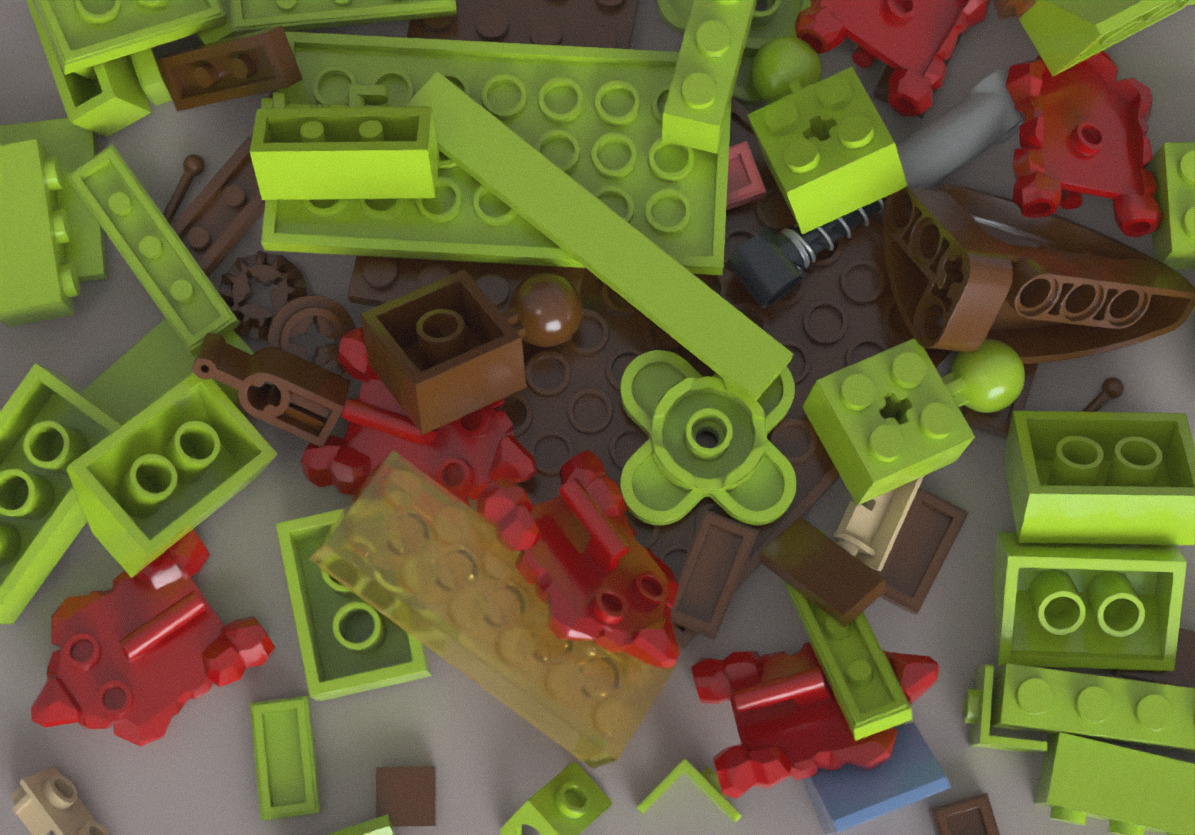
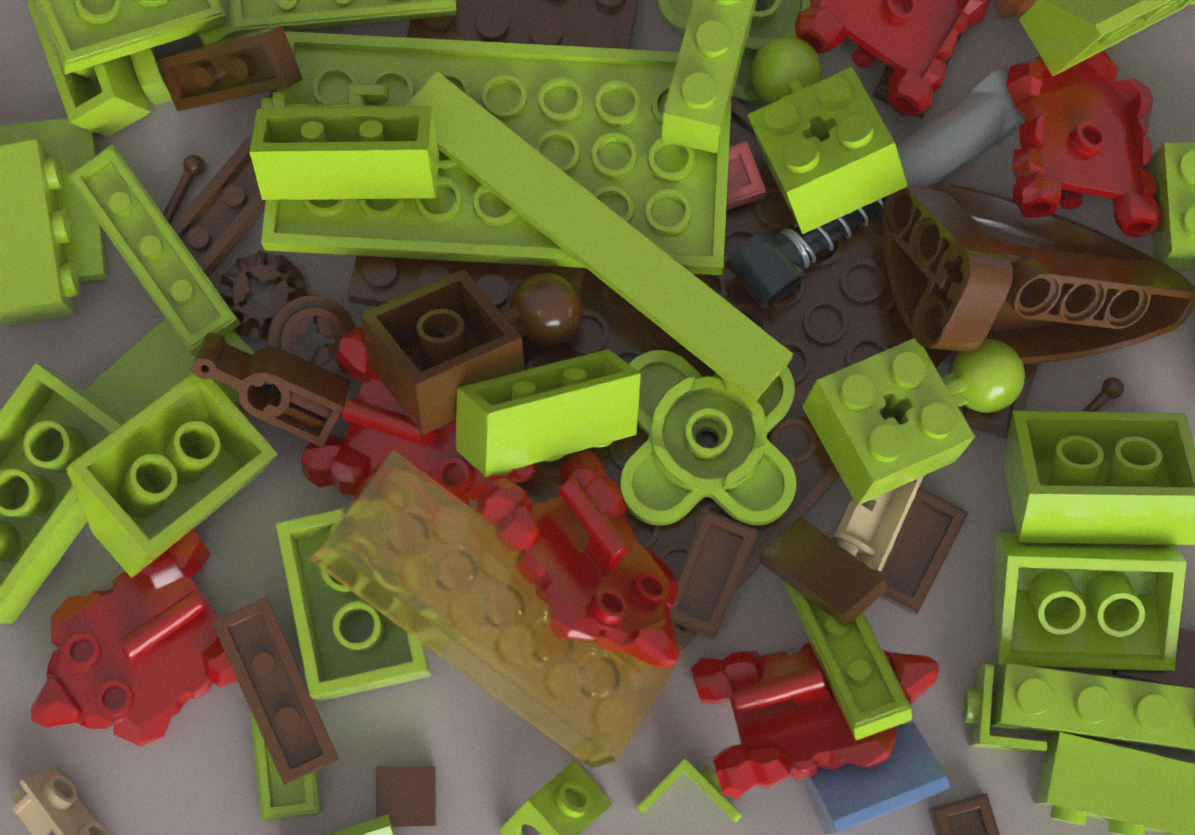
(275, 690): none -> reddish brown plate
(547, 412): none -> lime brick

